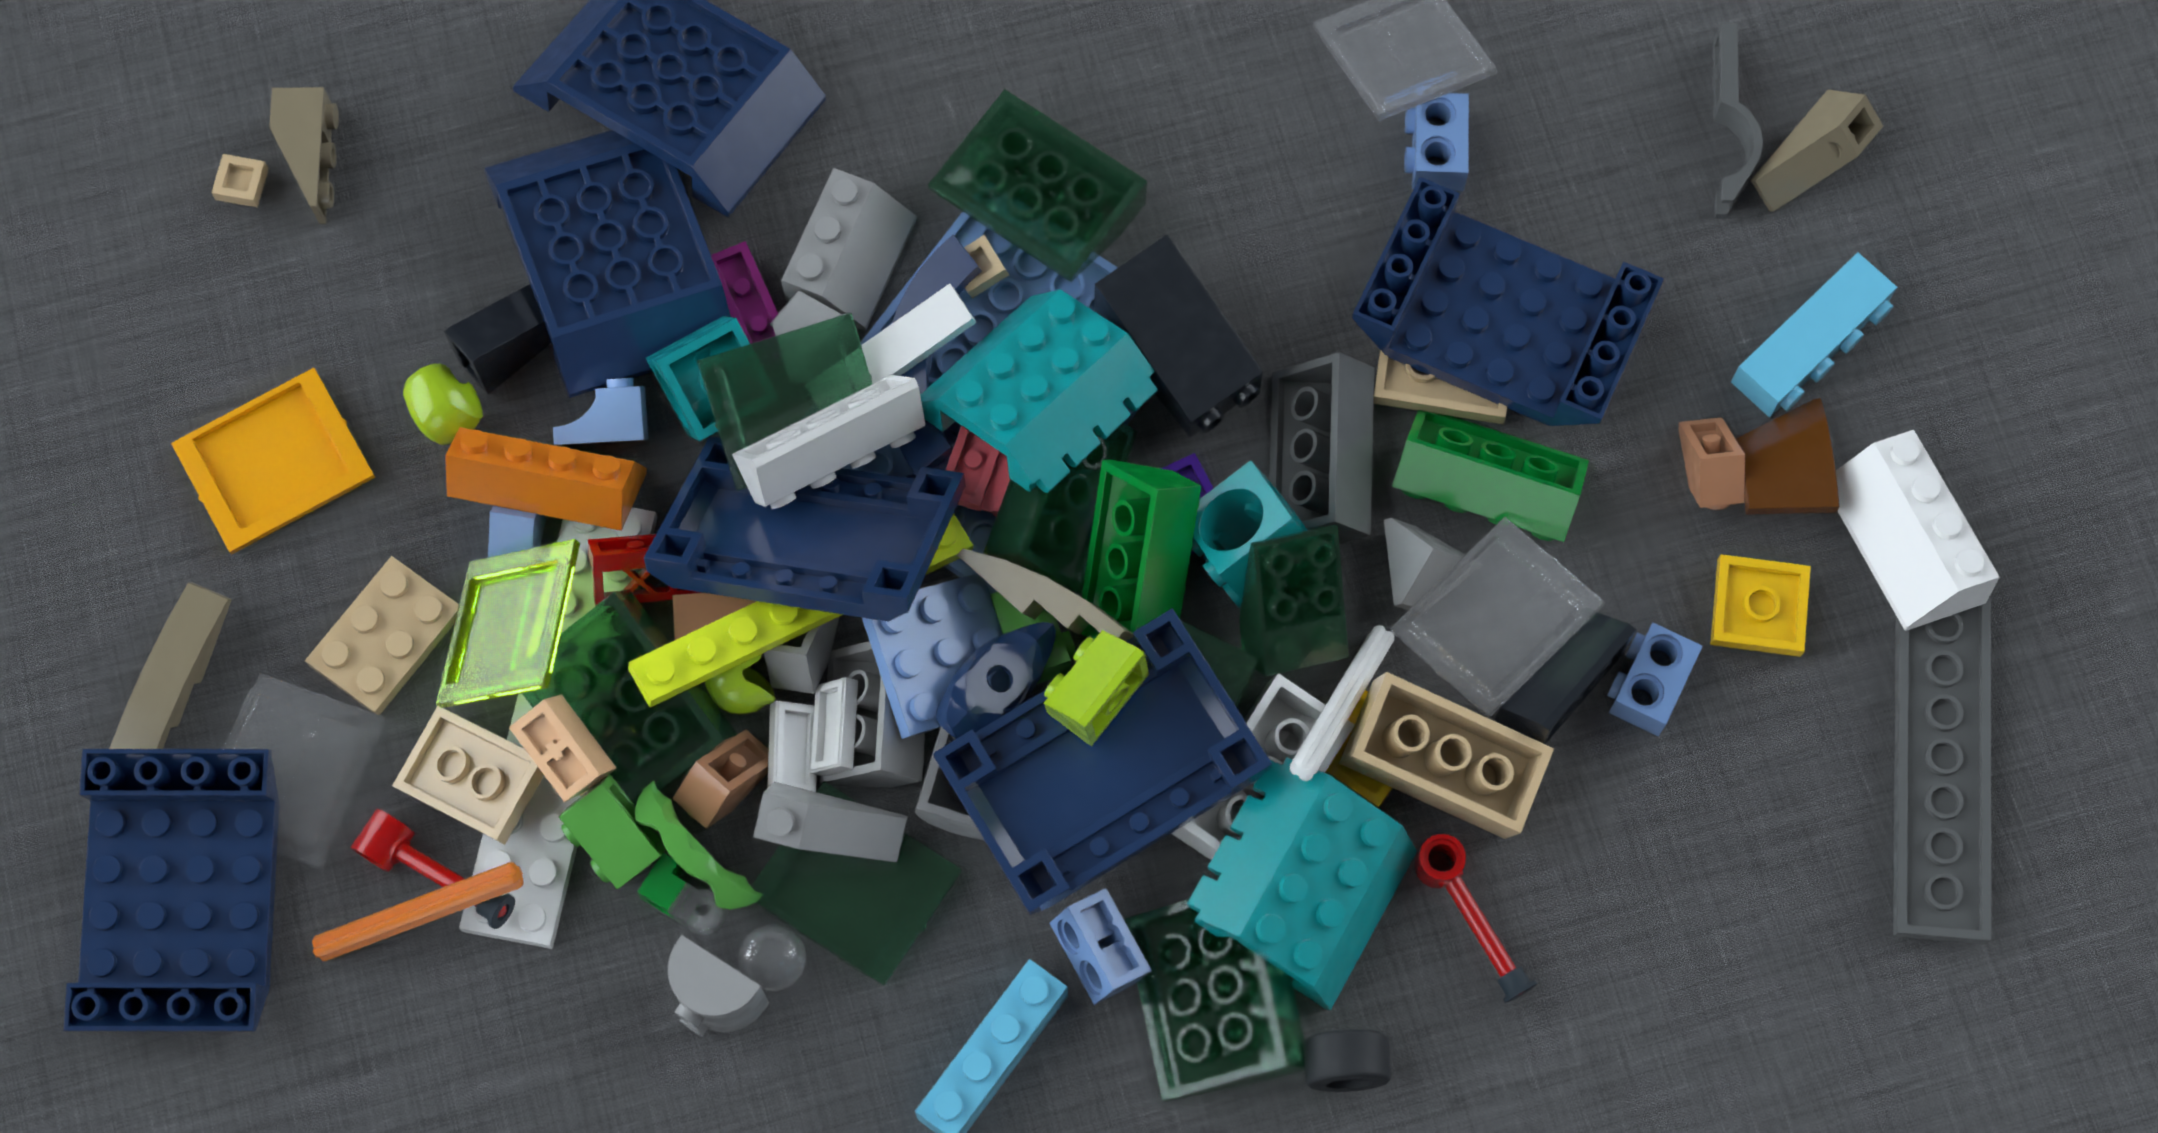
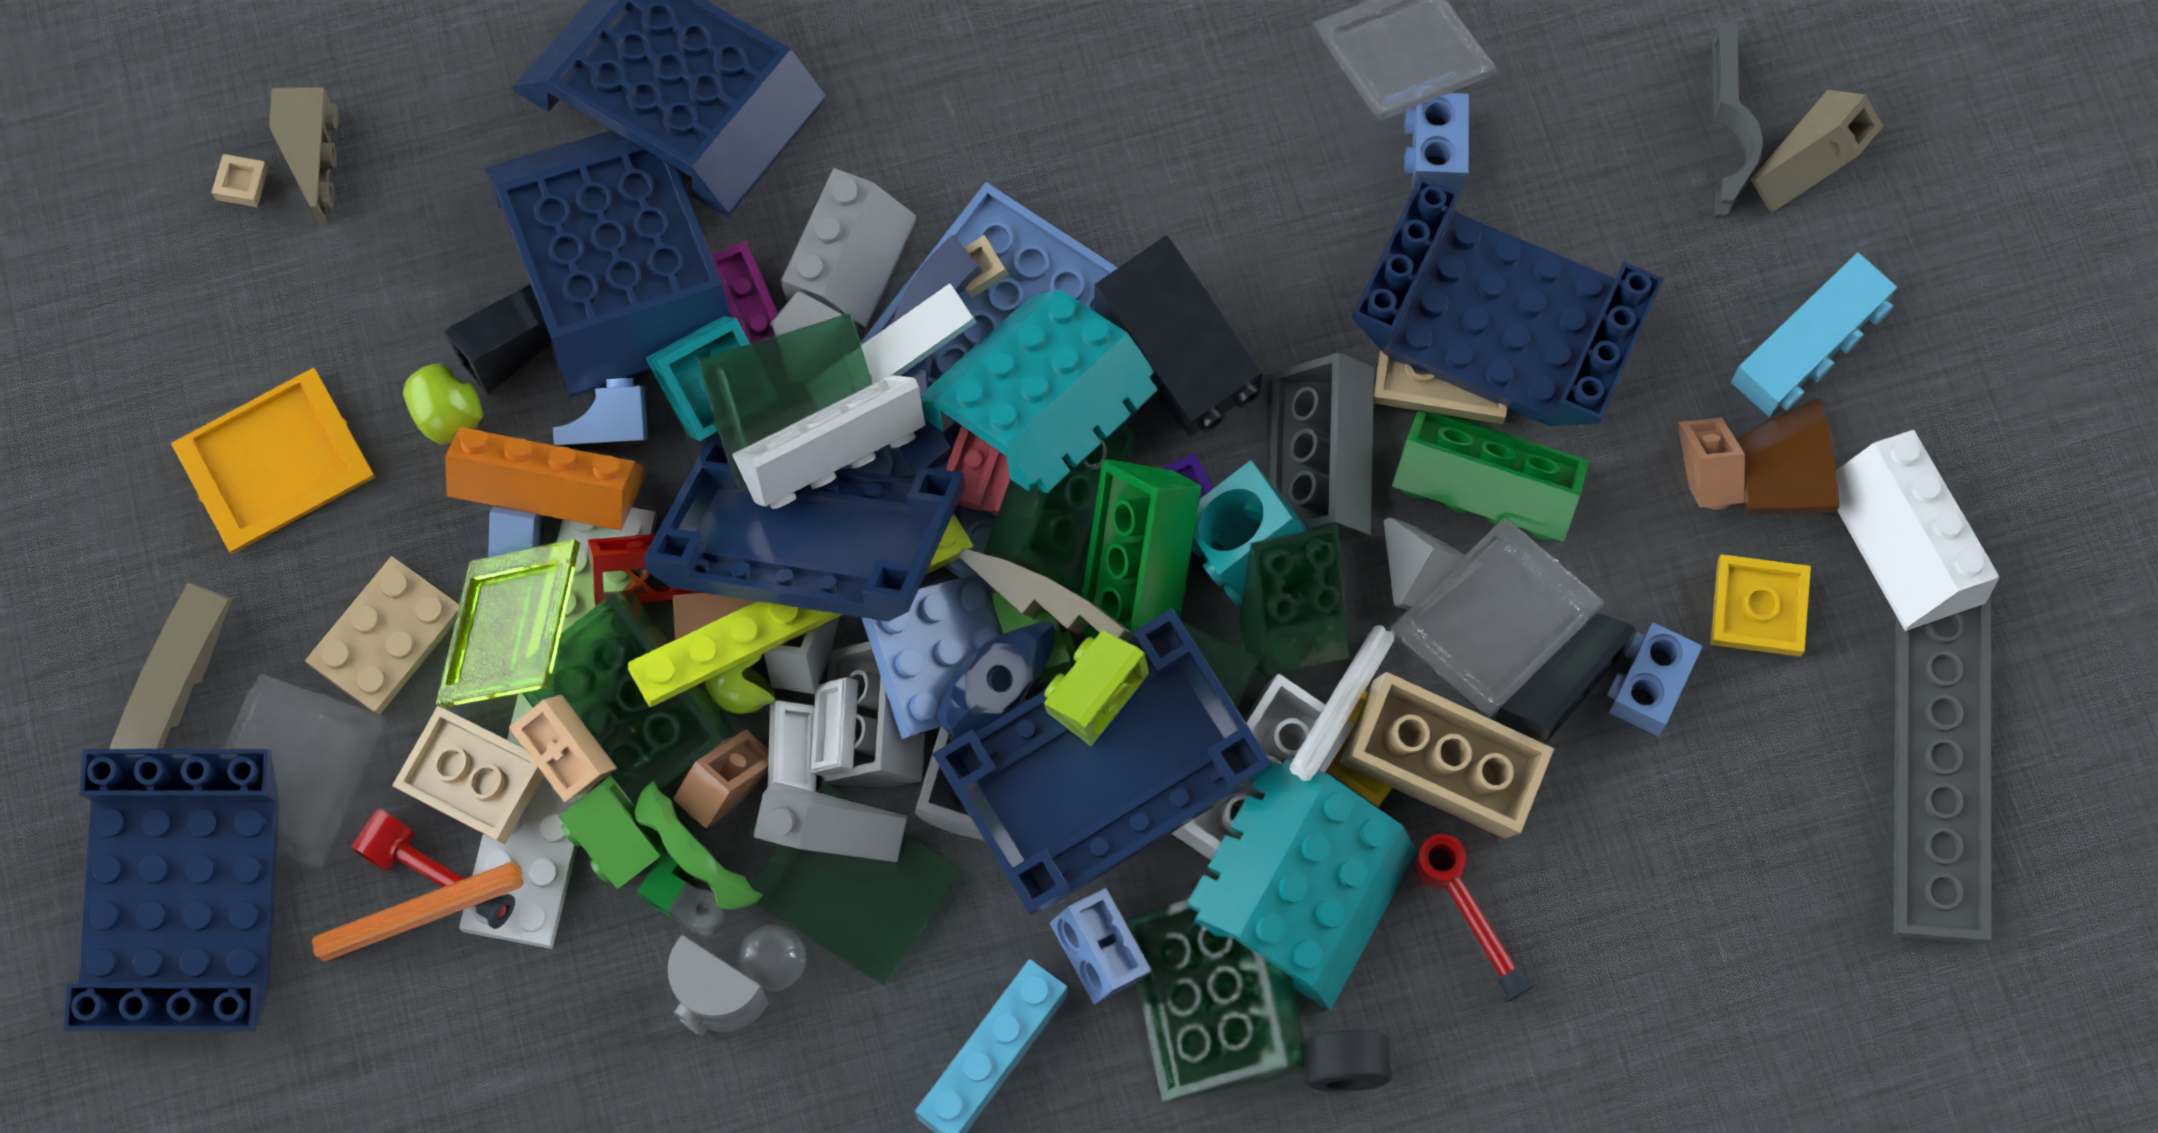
(1040, 186): clear green slope -> none

